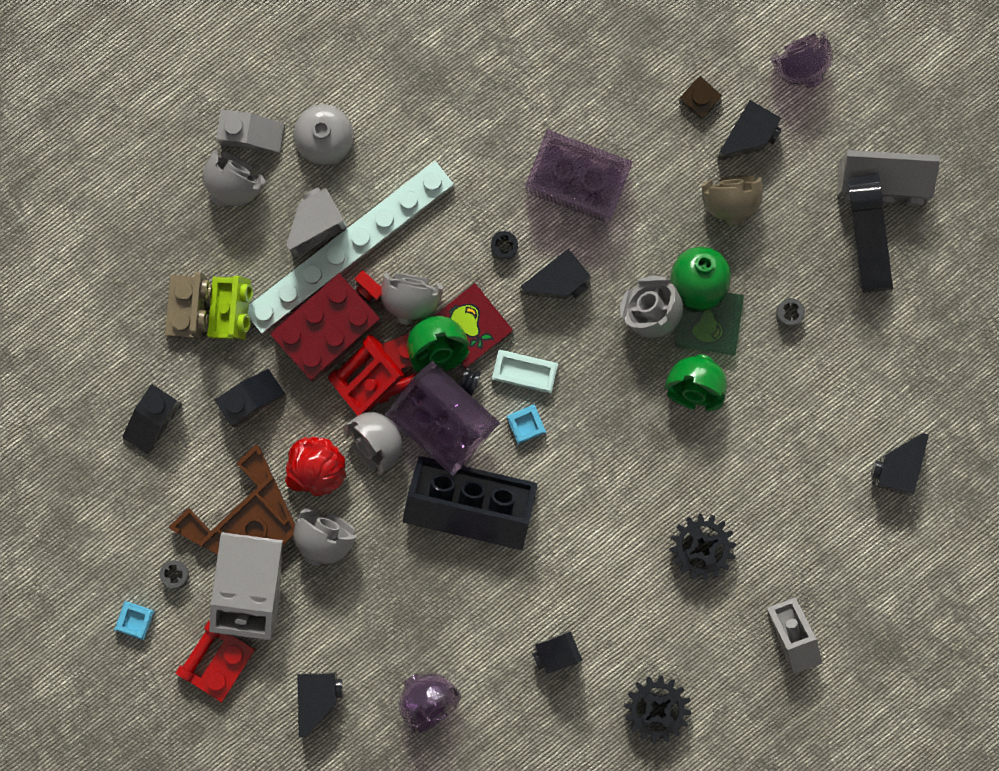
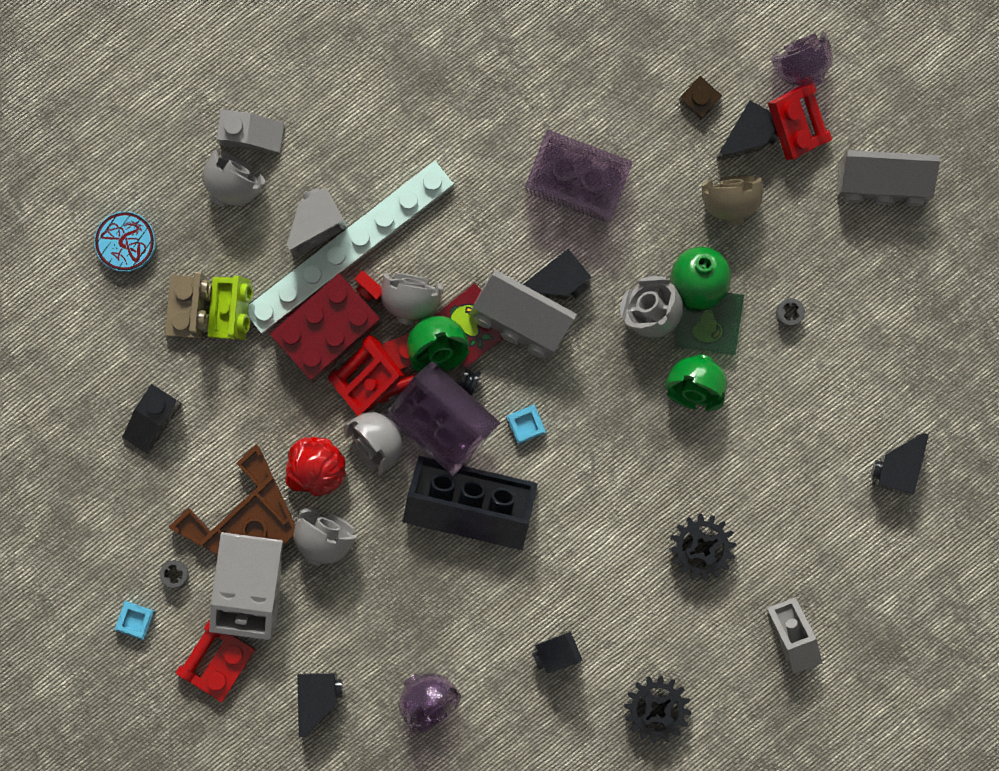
(125, 242): none -> tile
(249, 397): black slope -> none
(323, 135): light grey cylinder -> none
(511, 240): black bush -> none
(521, 315): none -> light grey slope
(524, 371): light aqua tile -> none
(792, 124): none -> red plate
(870, 233): black beam -> none

